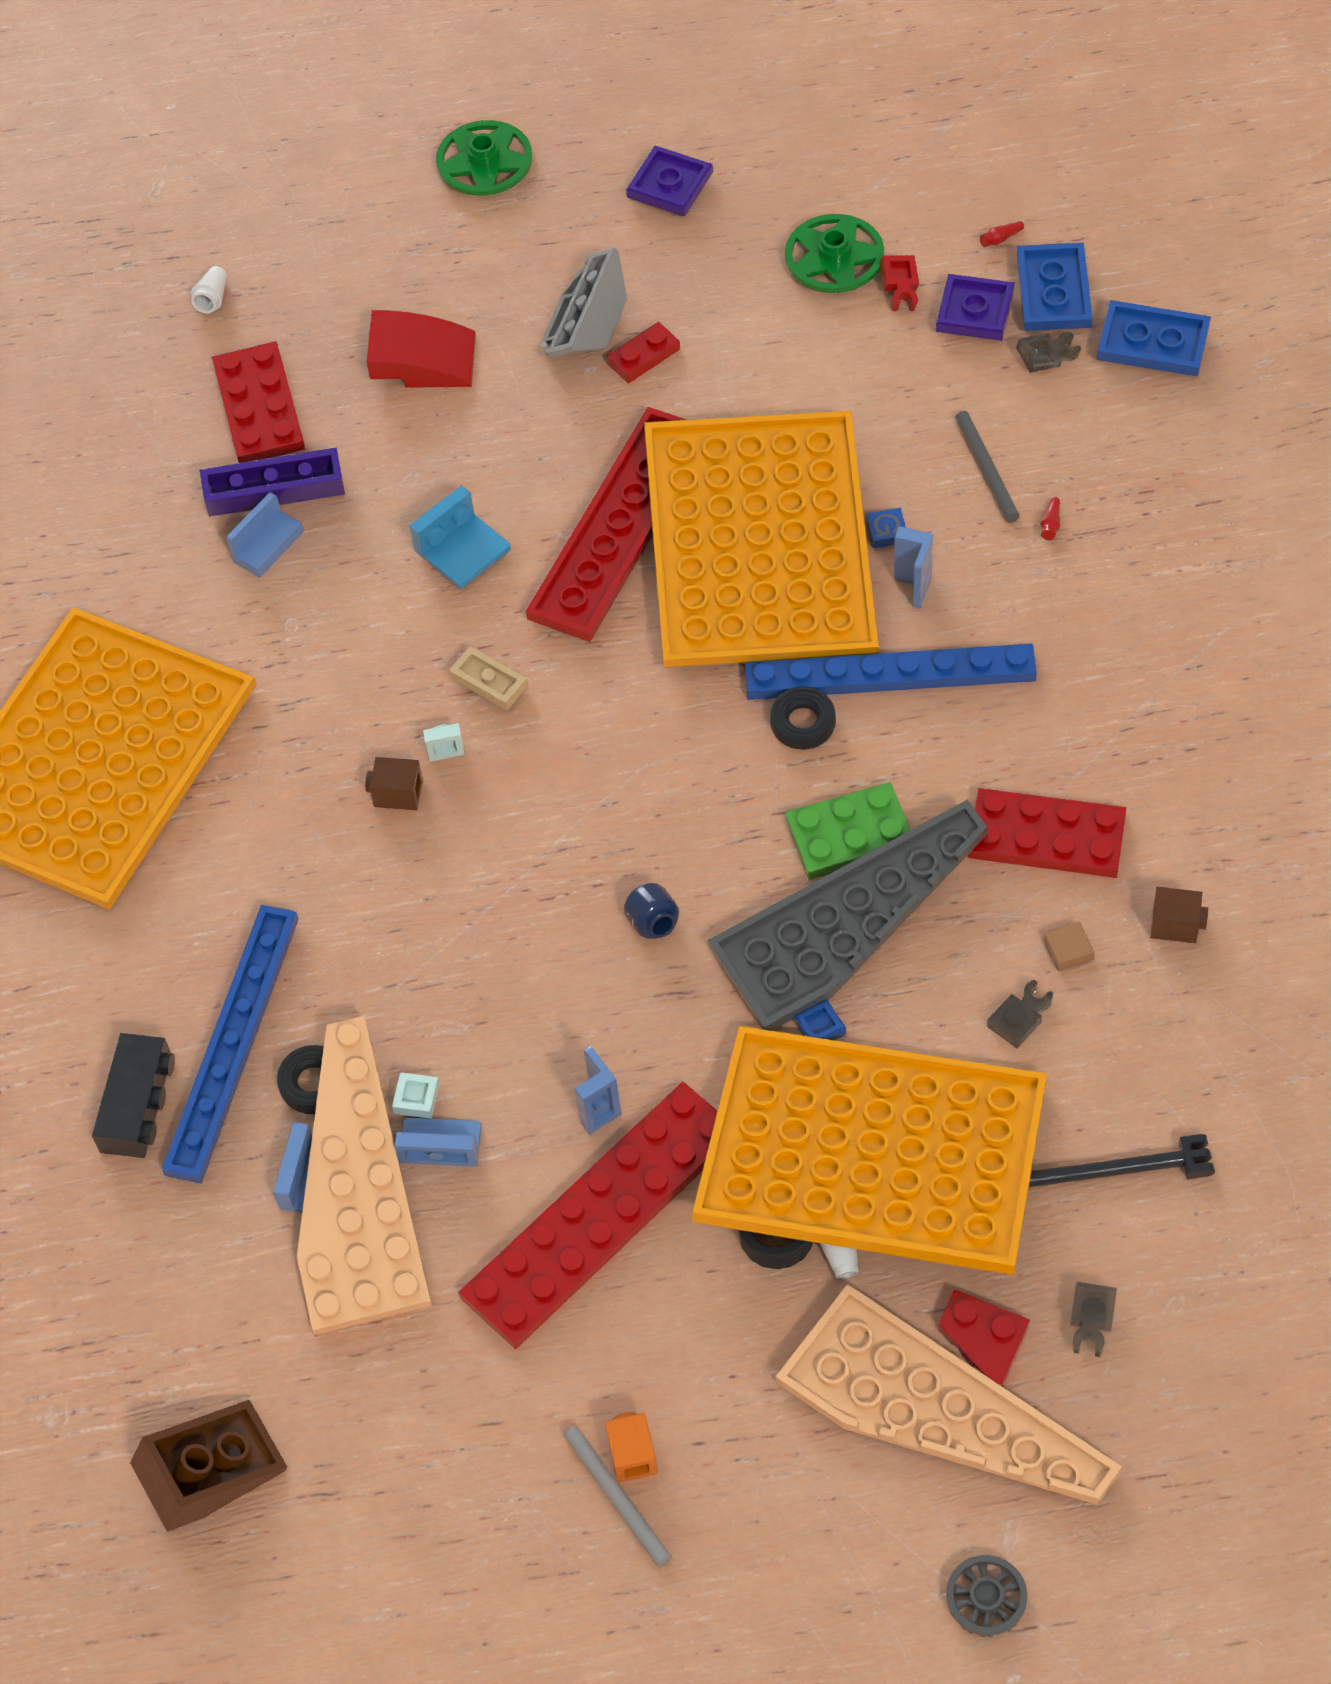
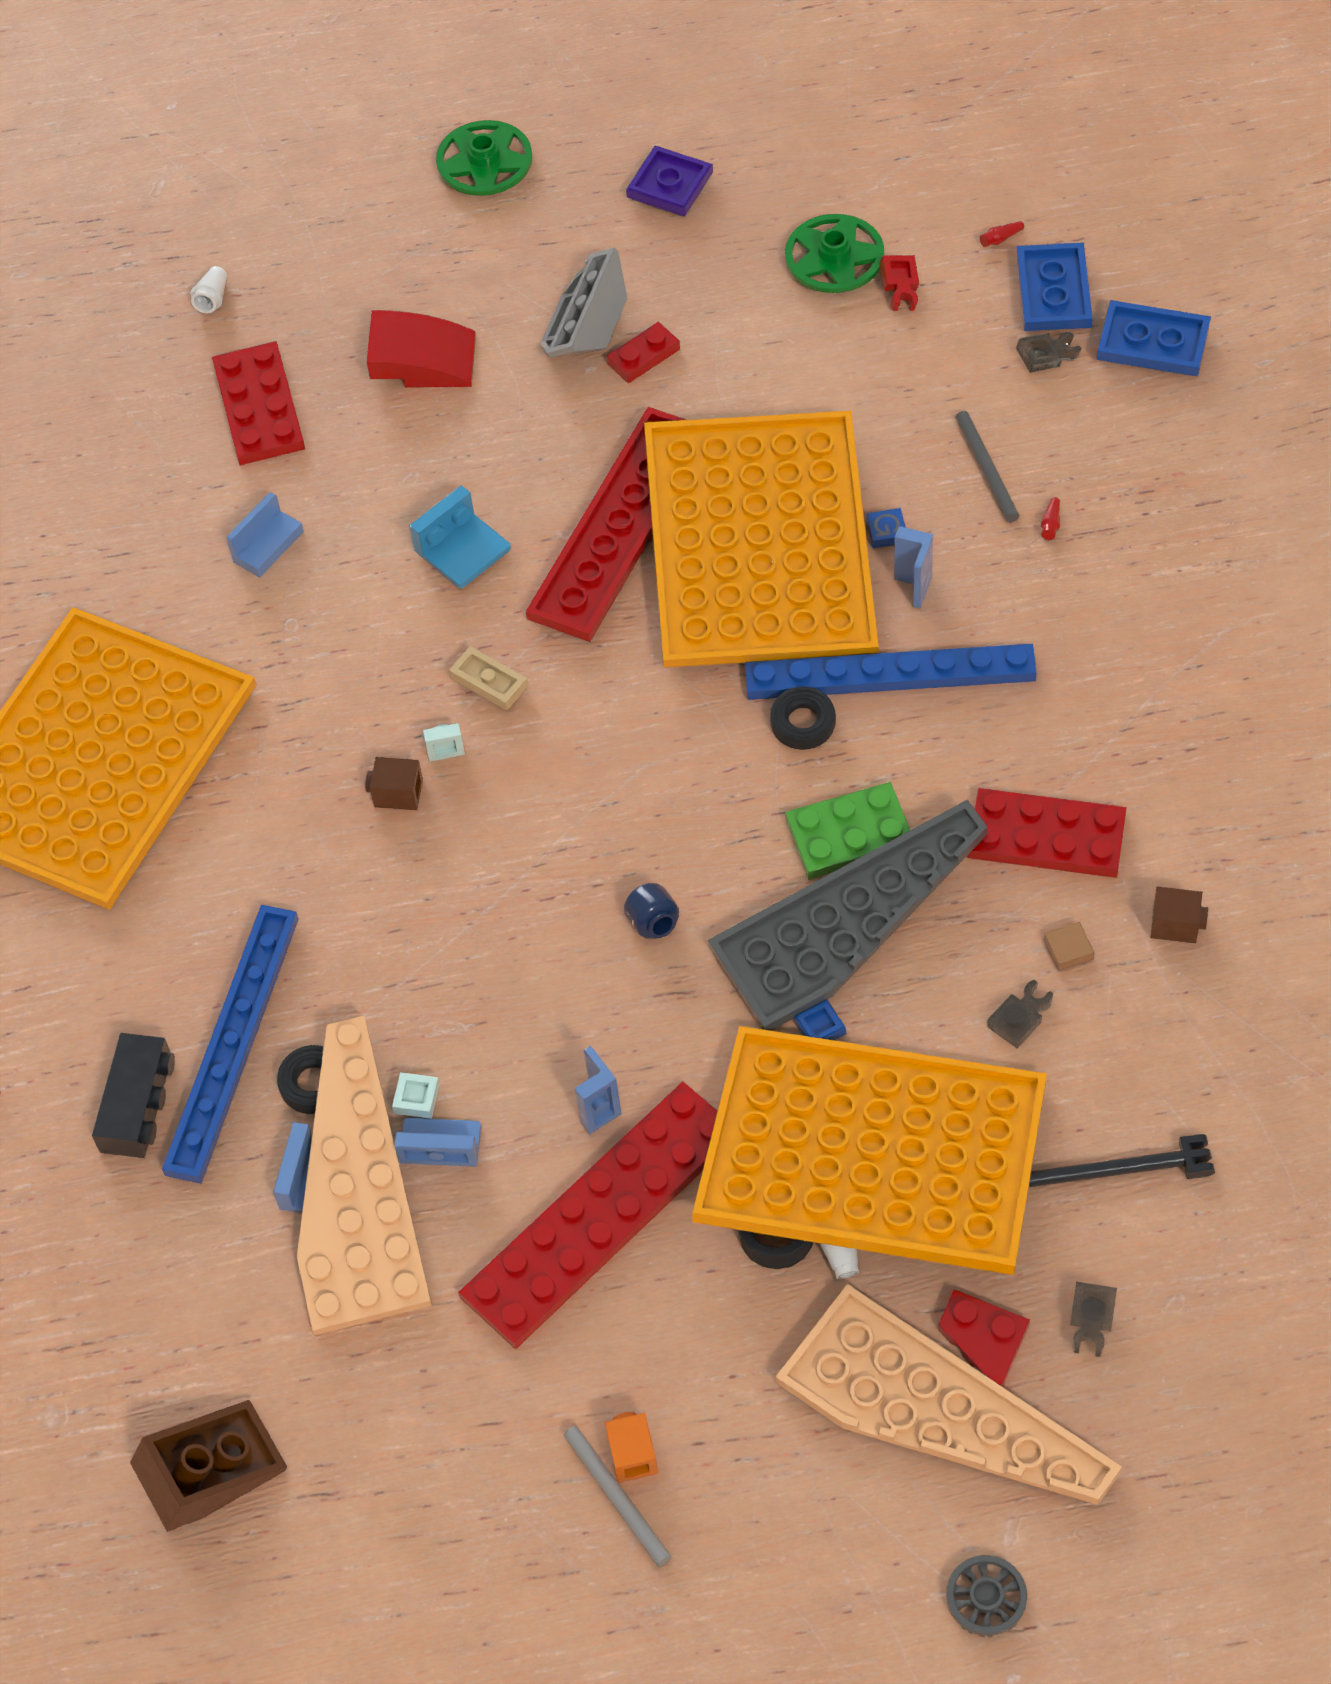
(289, 477): dark purple brick -> none
(975, 307): dark purple plate -> none

